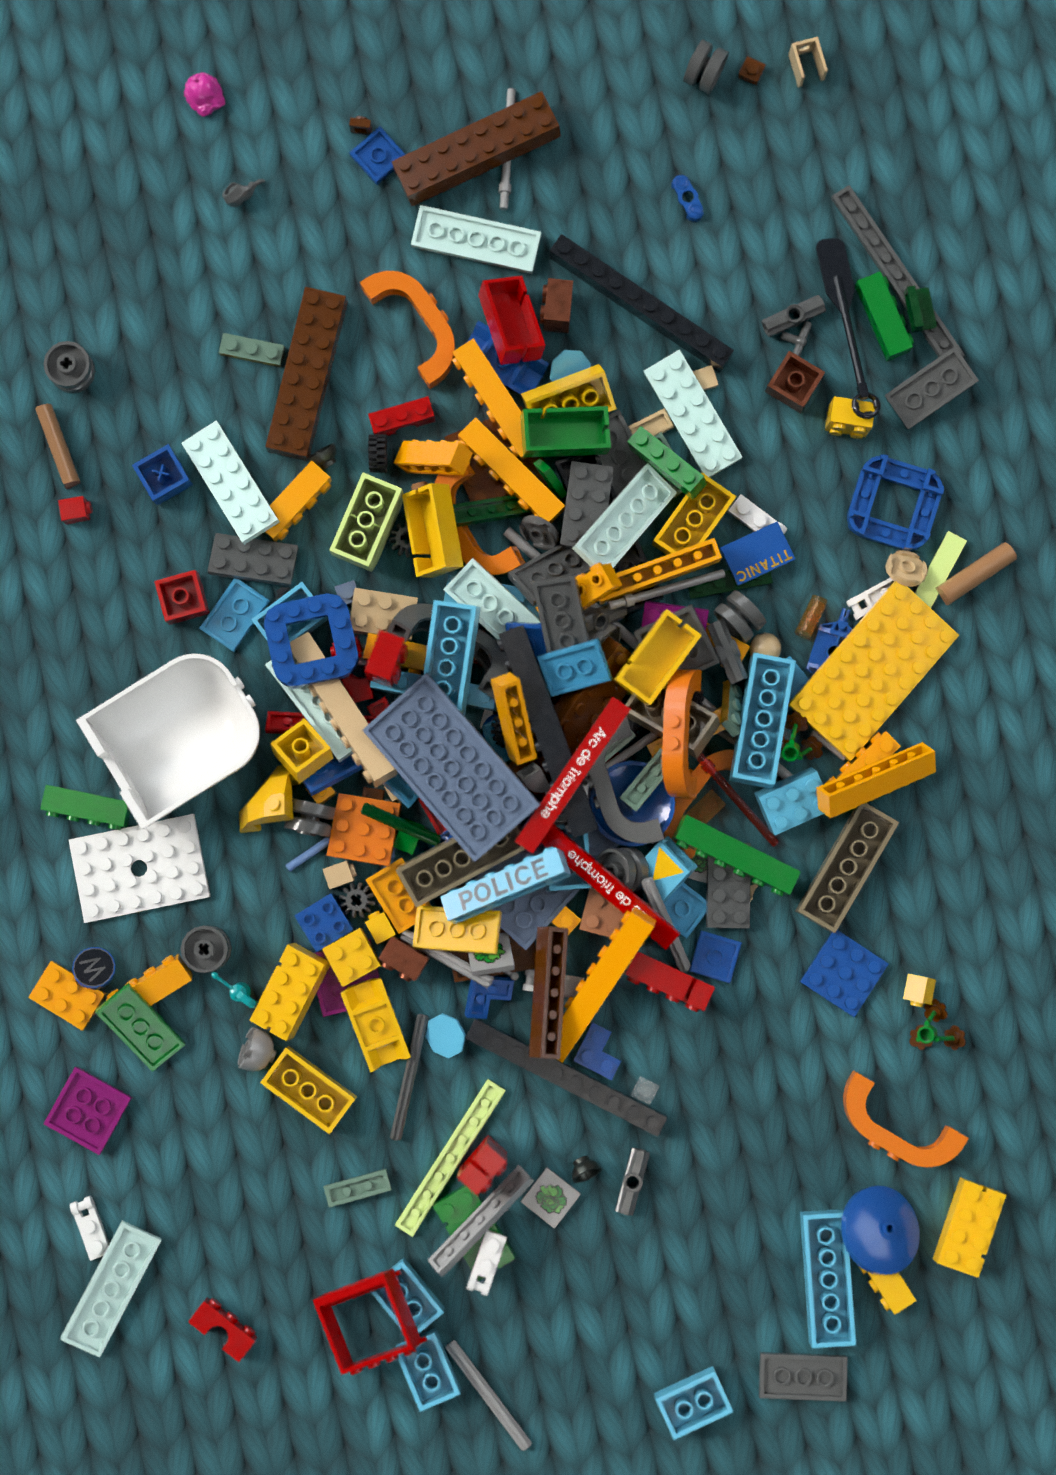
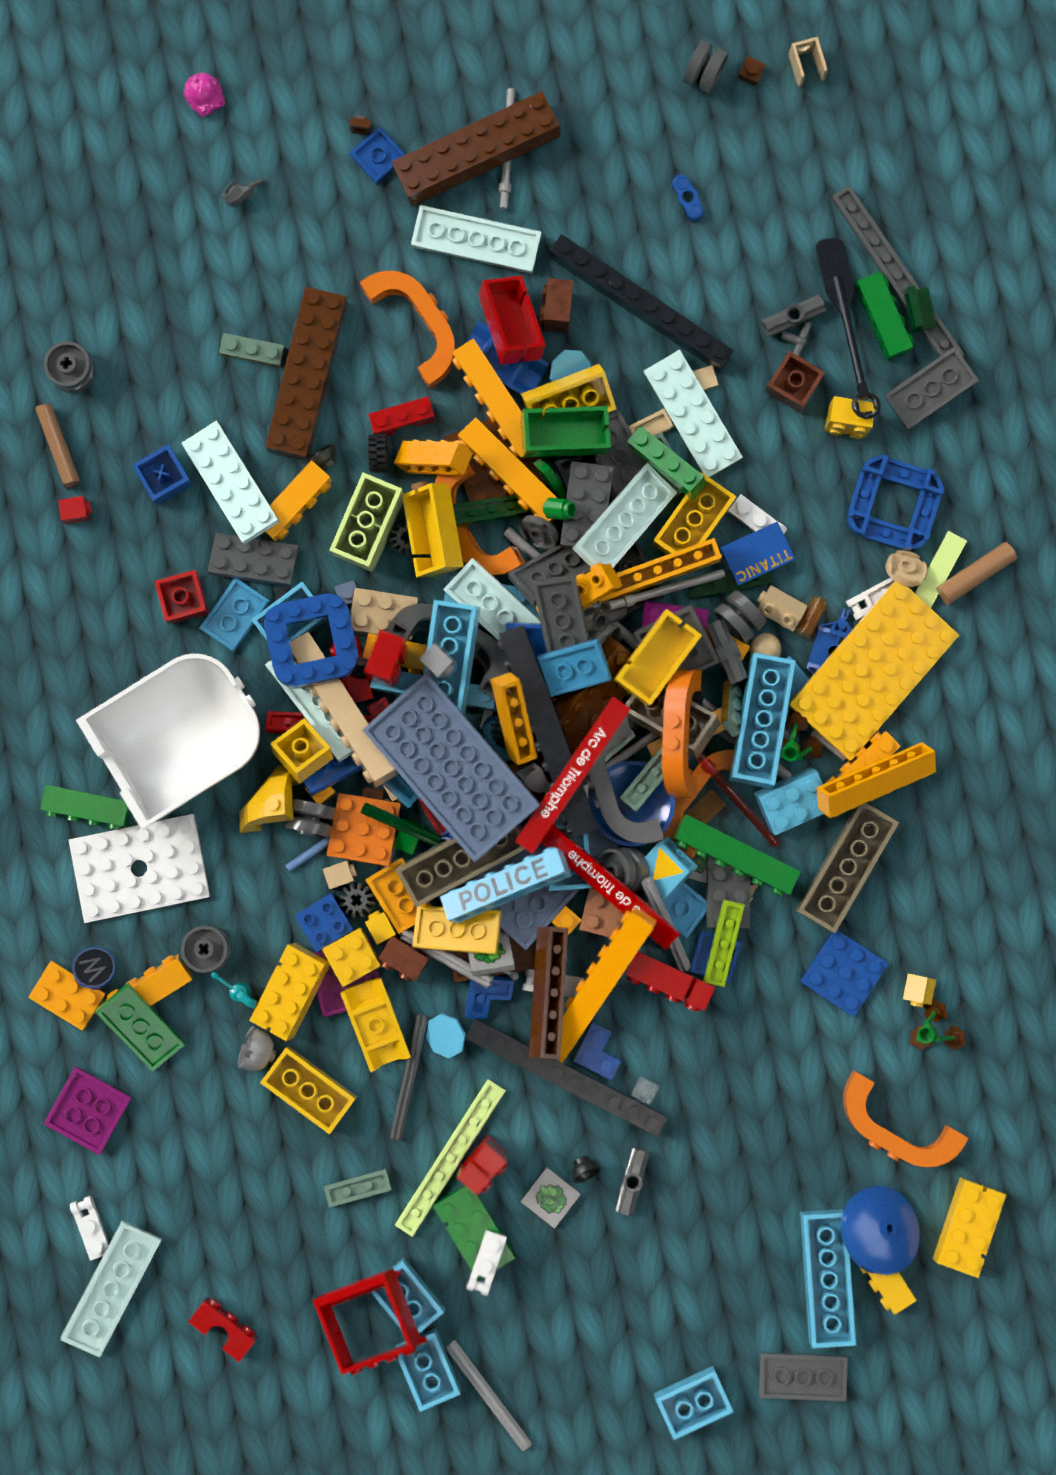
(438, 661): none -> light grey brick
(480, 1220): light grey plate -> none
(559, 508): none -> green brick
(723, 943): none -> lime tile
(781, 608): none -> tan brick

